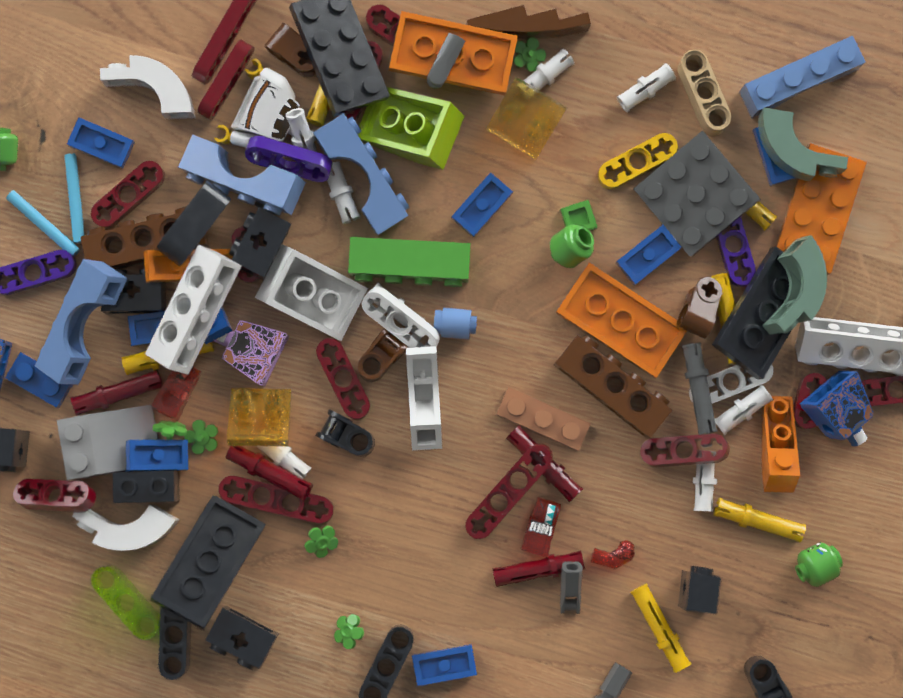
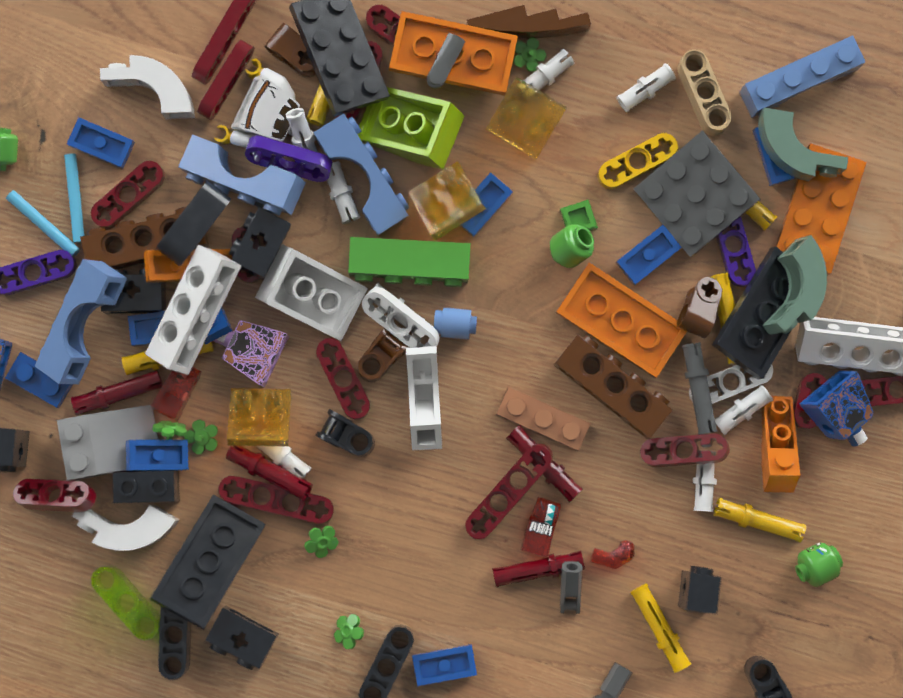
(446, 200): none -> clear yellow plate

